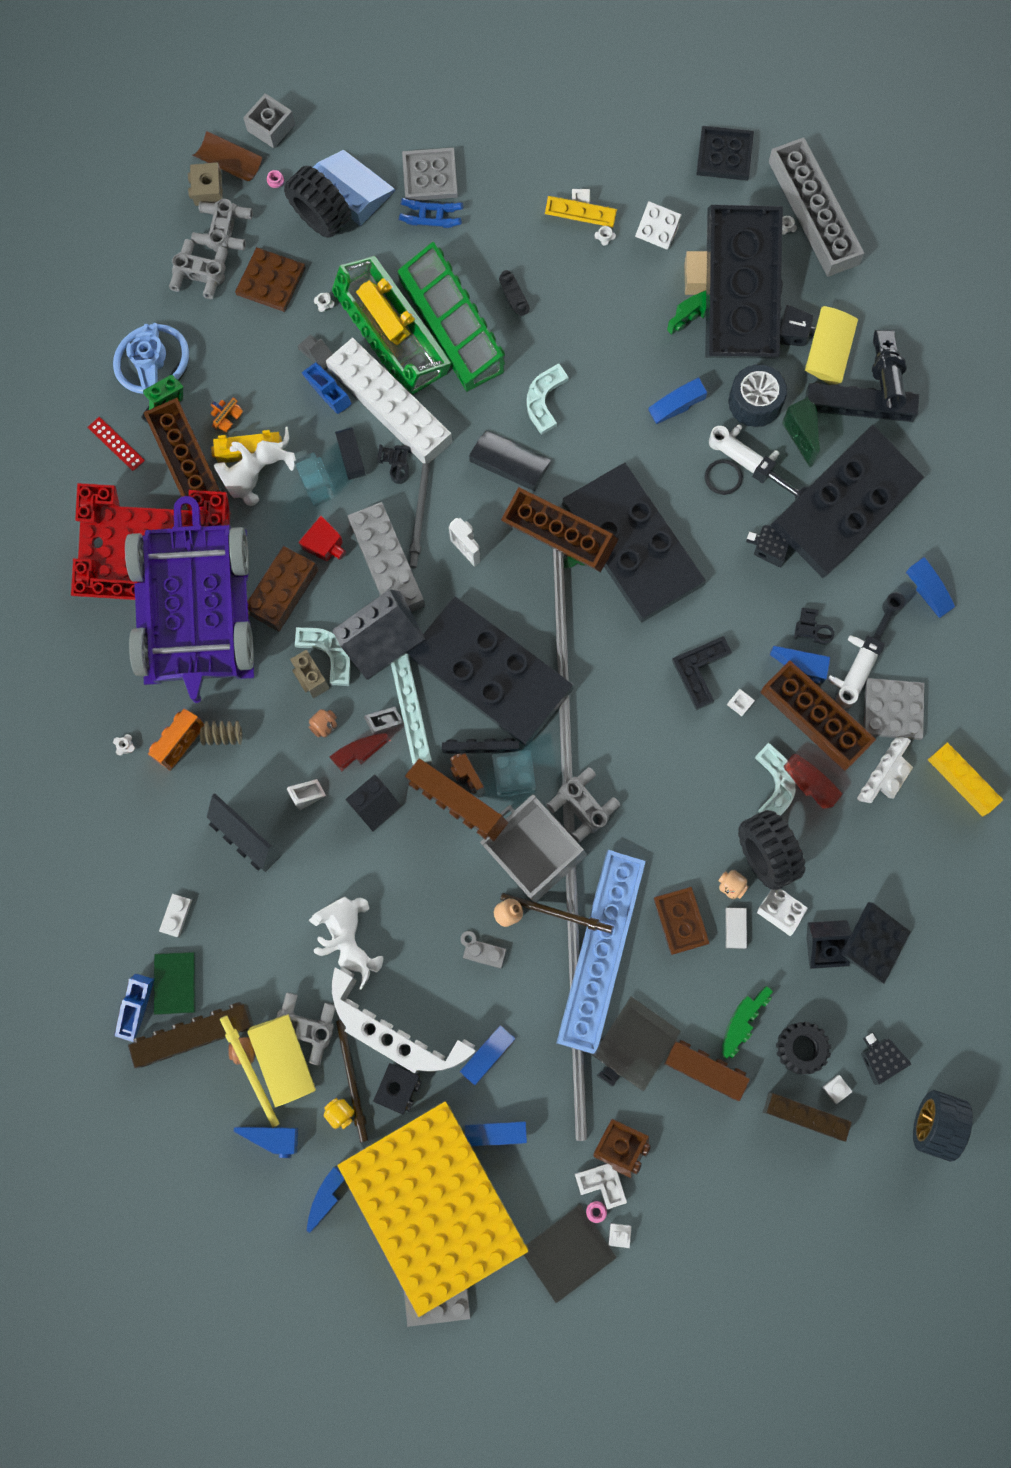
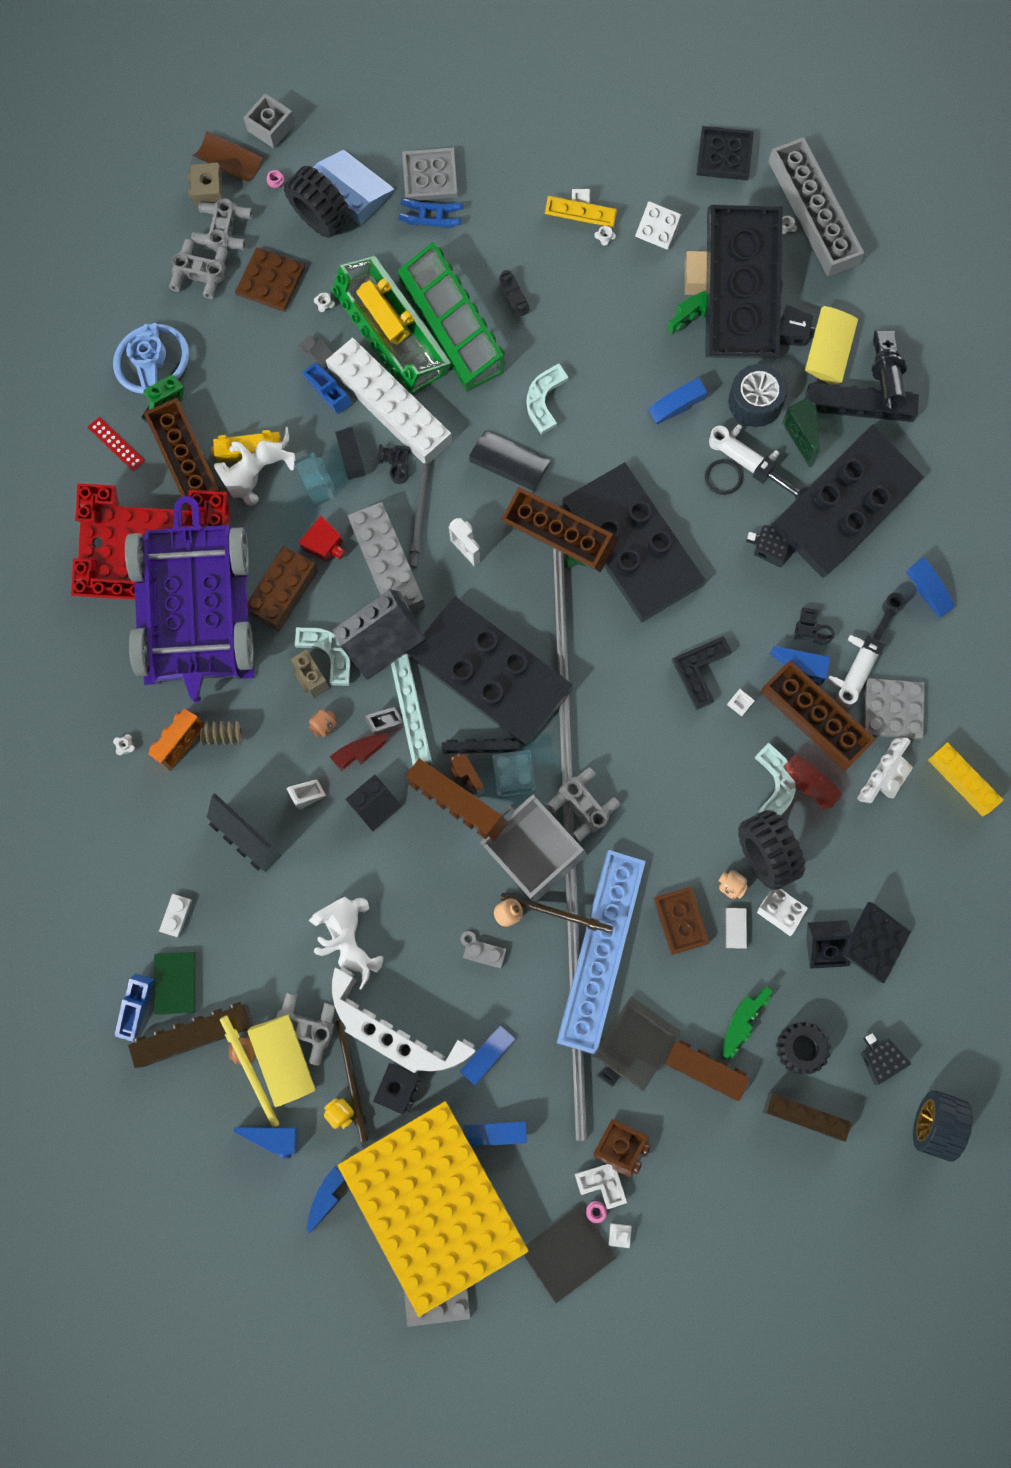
(231, 408): orange hips -> none
(837, 1089): white plate -> none

